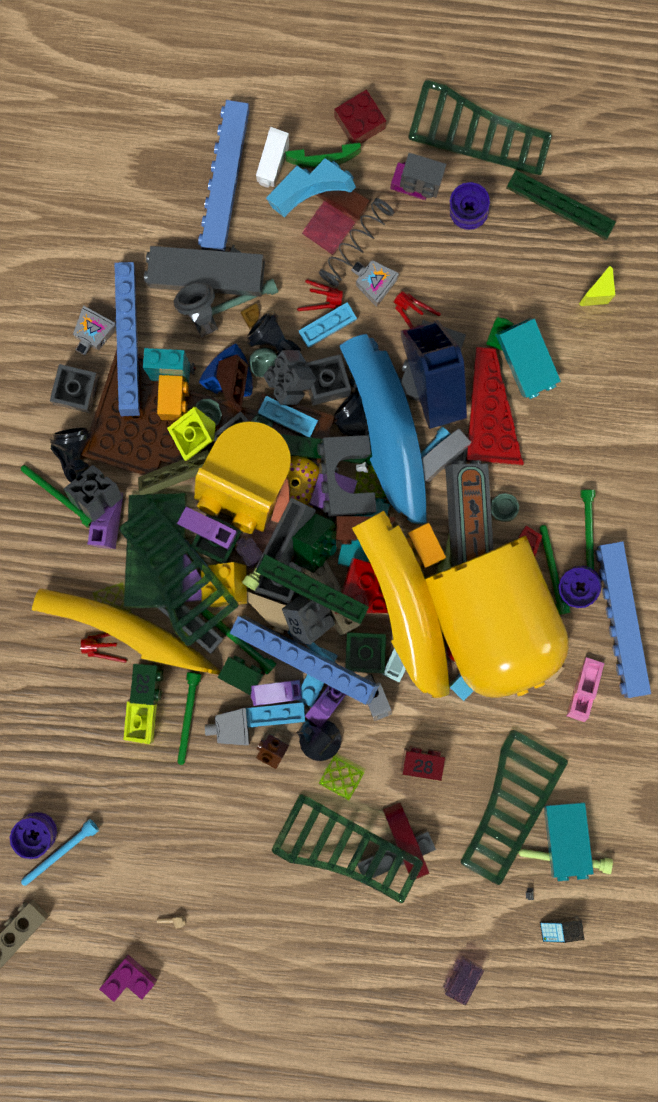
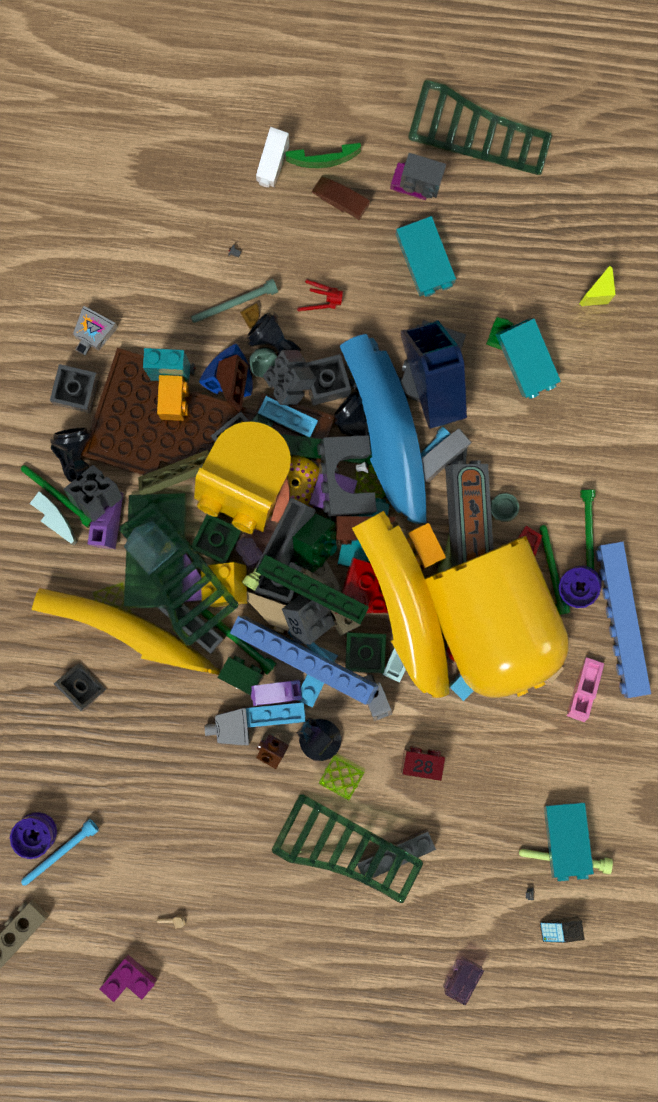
(53, 517): none -> light aqua slope
(80, 687): none -> dark grey slope
(90, 646): red plant -> none
(127, 339): medium blue brick -> none
(140, 723): neon yellow slope -> none
(146, 684): dark green brick -> none
(149, 546): none -> clear light blue slope
(192, 432): neon yellow slope -> none
(193, 681): green piece -> none
(196, 302): dark grey piece -> none
(207, 528): medium lavender slope -> none
(210, 409): sand green hair -> none
(223, 271): dark grey brick -> none
(225, 176): medium blue brick -> none
(302, 184): medium azure arch -> none
(324, 706): medium lavender slope -> none
(327, 325): medium azure plate -> none
(328, 227): clear pink slope -> none
(333, 281): dark grey piece -> none
(360, 118): dark red brick -> none
(374, 280): light grey torso -> none
(404, 836): dark red slope -> none
(405, 301): red plant -> none
(425, 257): none -> teal brick
(469, 196): dark purple wheel -> none
(490, 414): red wing -> none
(497, 791): clear green bar -> none
(561, 205): dark green plate -> none

